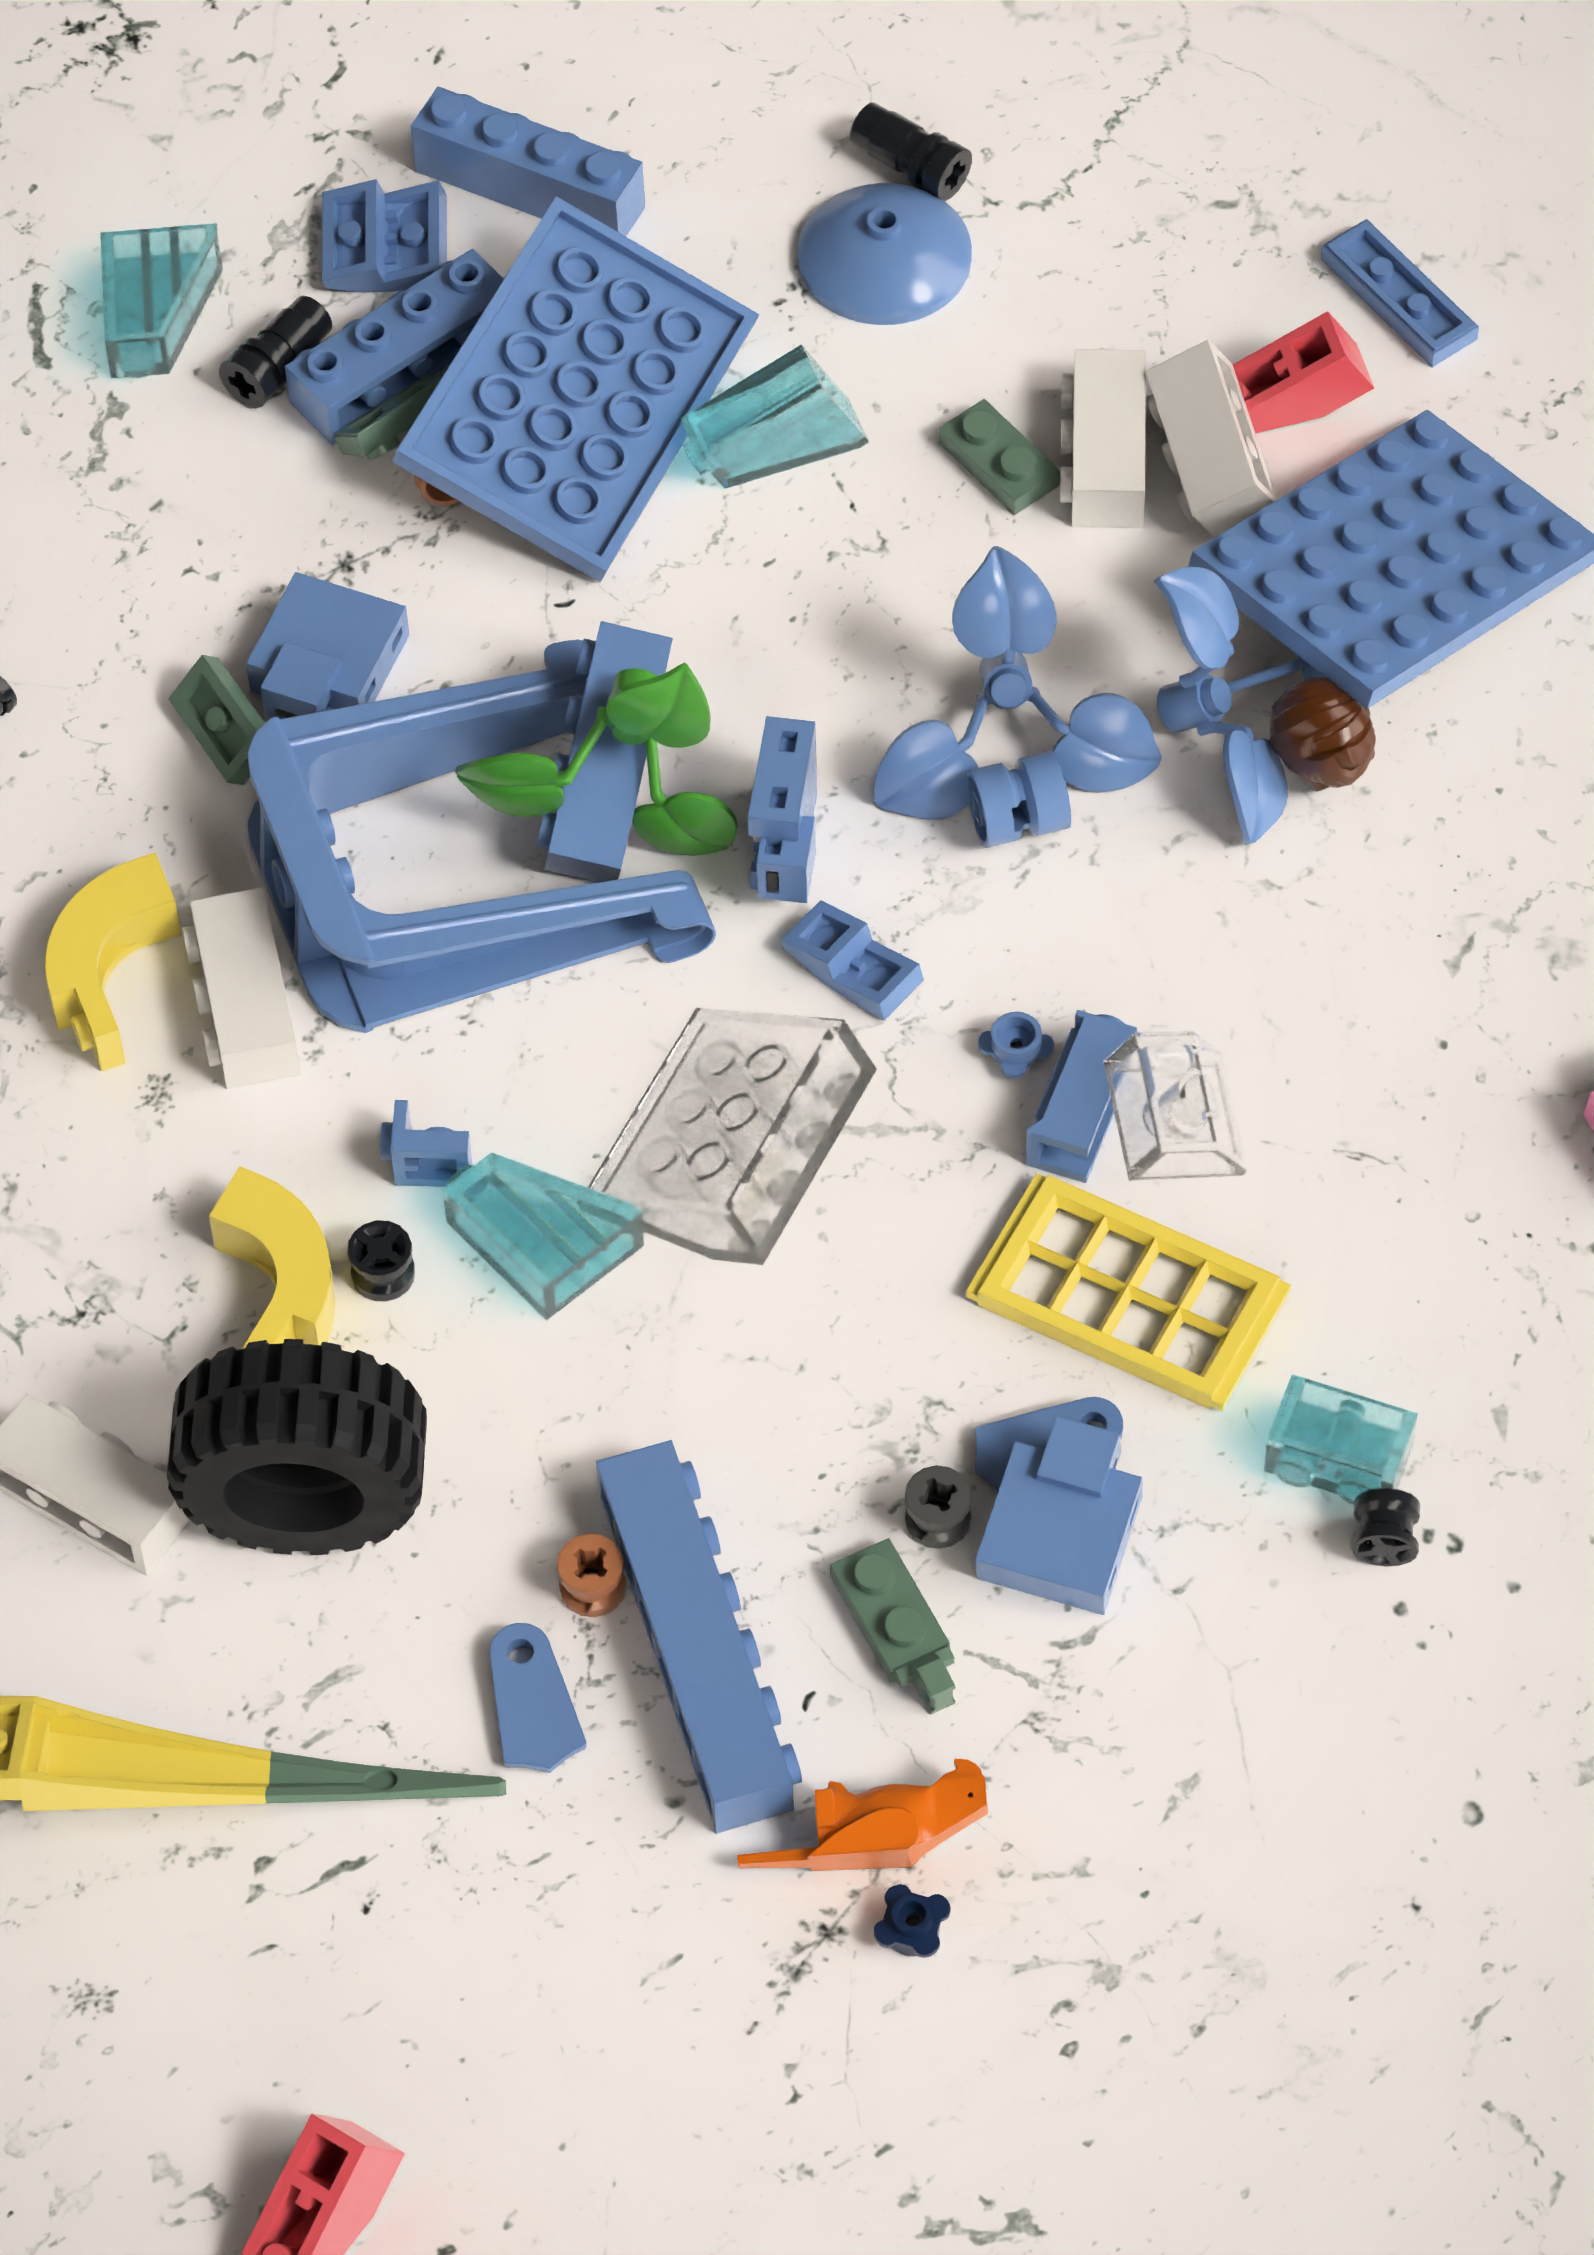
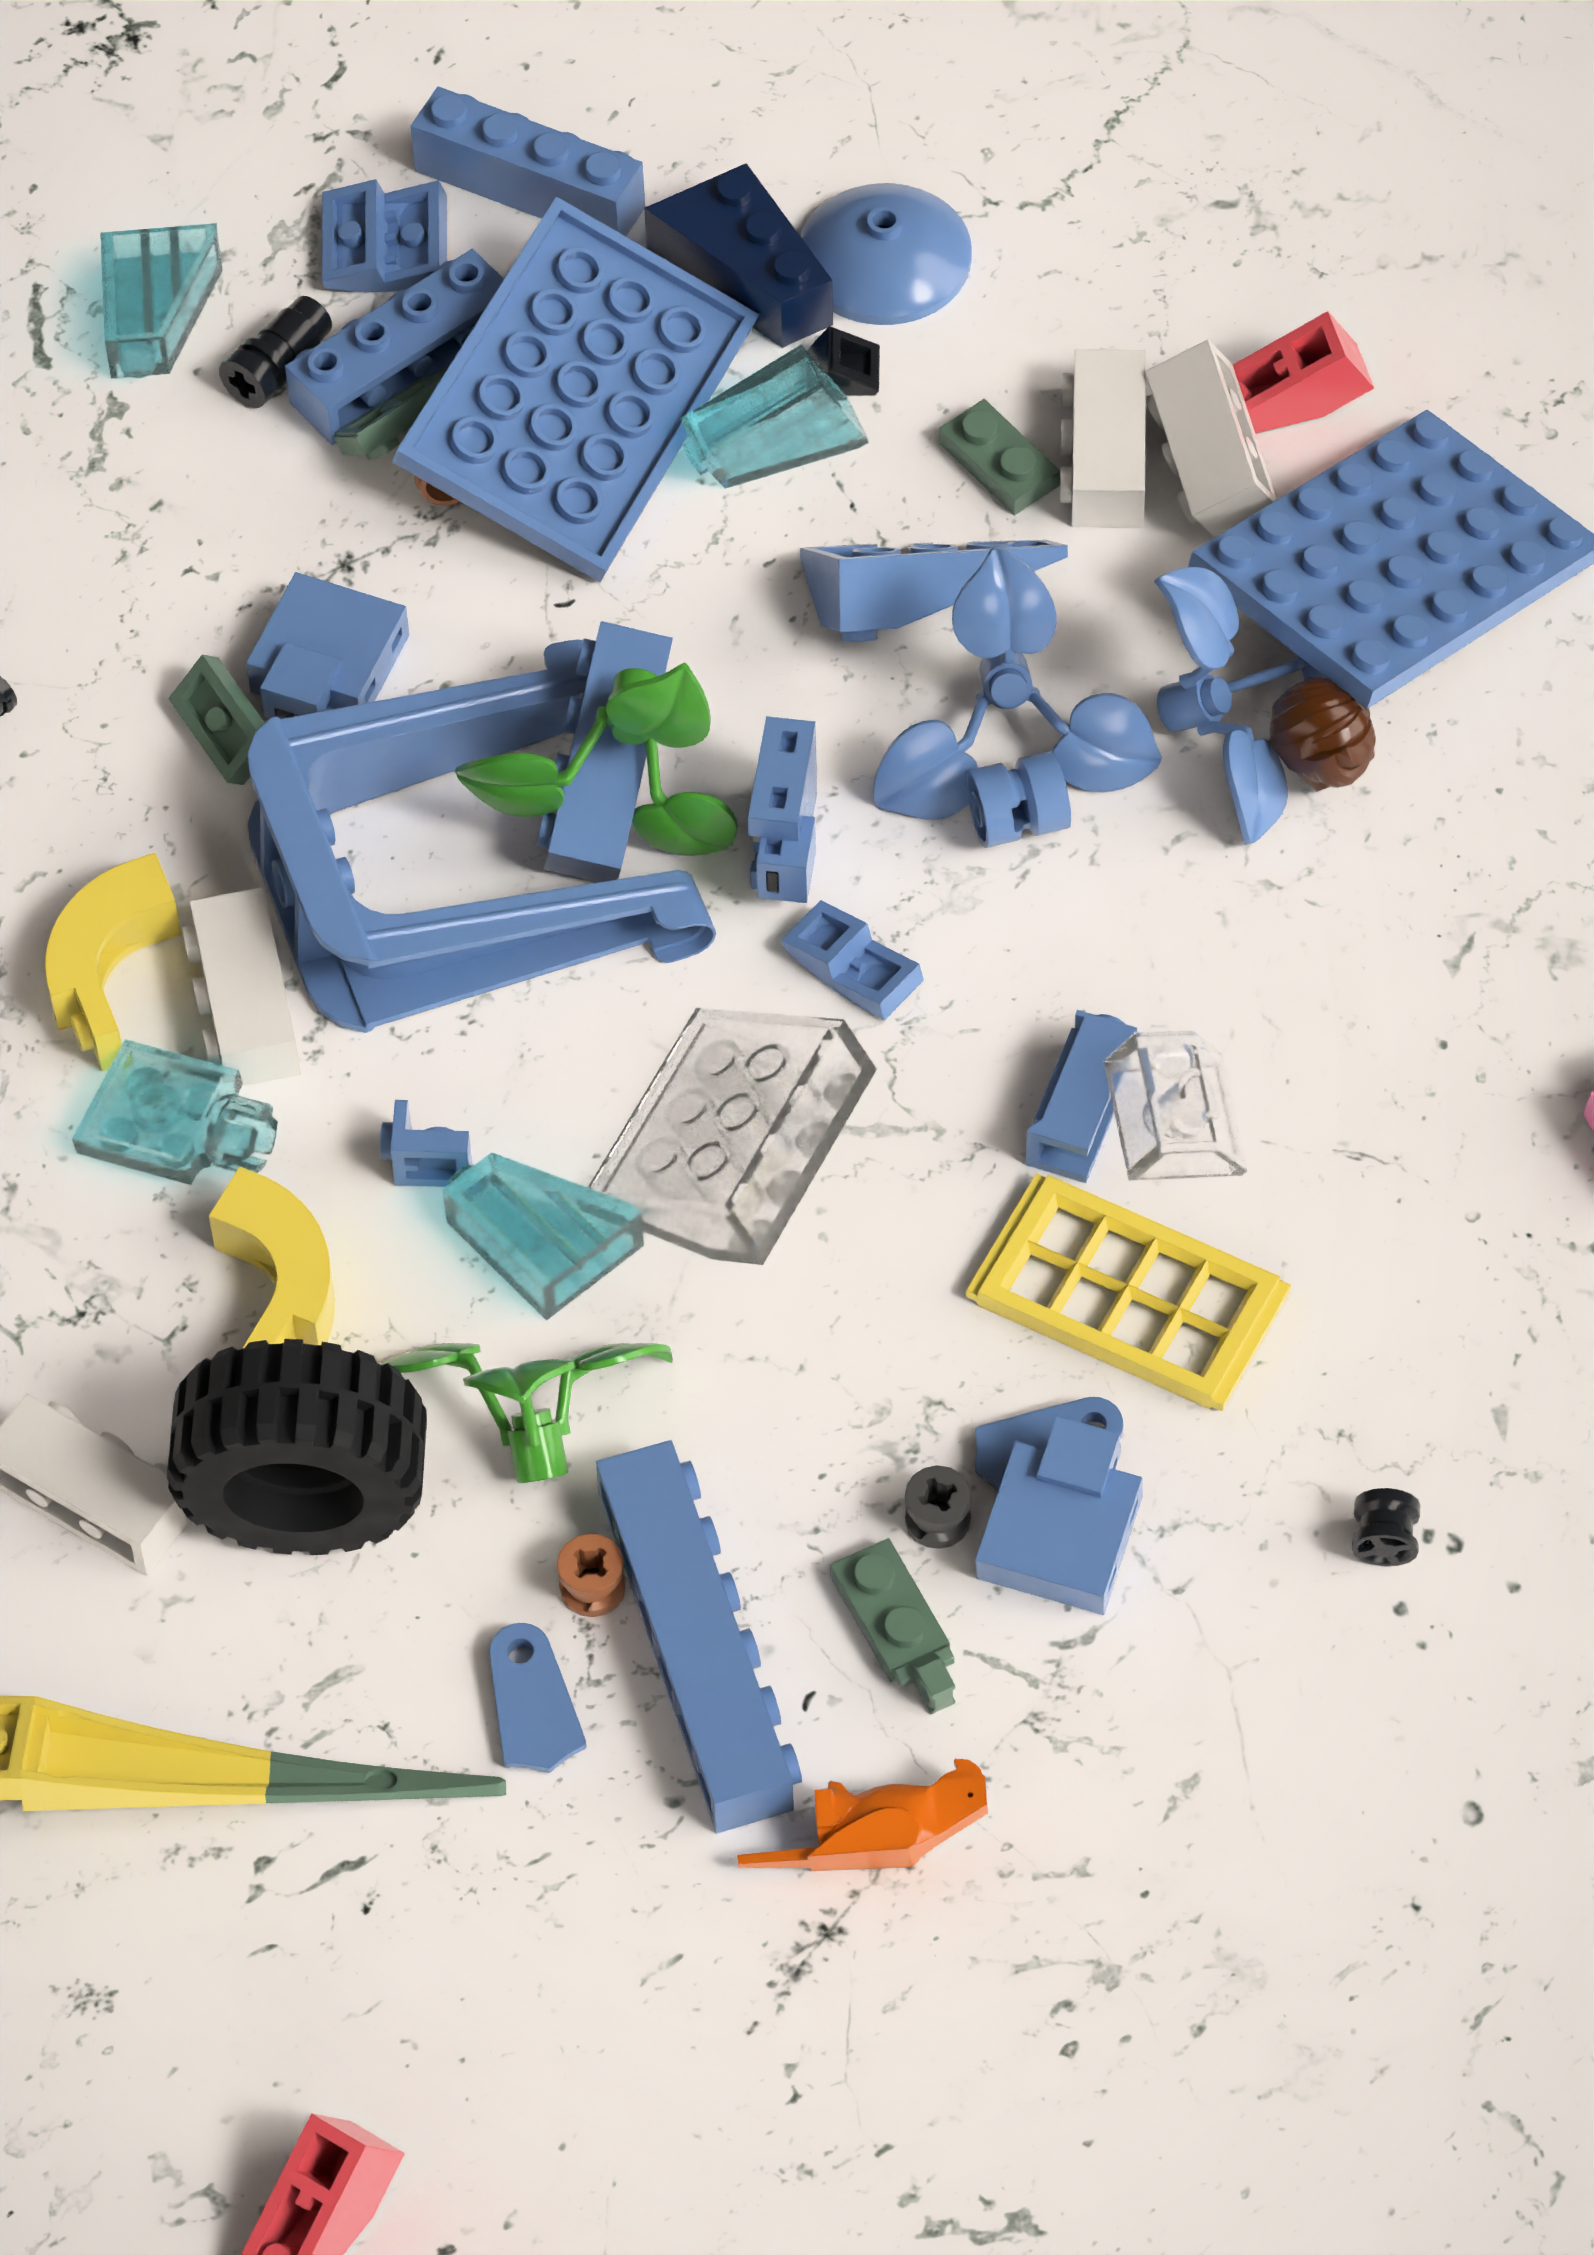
(174, 1116): none -> clear light blue plate
(377, 1244): black wheel -> none
(535, 1437): none -> bright green plant
(746, 248): none -> dark blue wedge
(848, 361): none -> black slope
(879, 588): none -> medium blue wedge
(906, 147): black axle -> none
(909, 1940): dark blue plate -> none
(1016, 1028): medium blue plate -> none
(1338, 1440): clear light blue brick -> none
(1399, 293): medium blue tile -> none

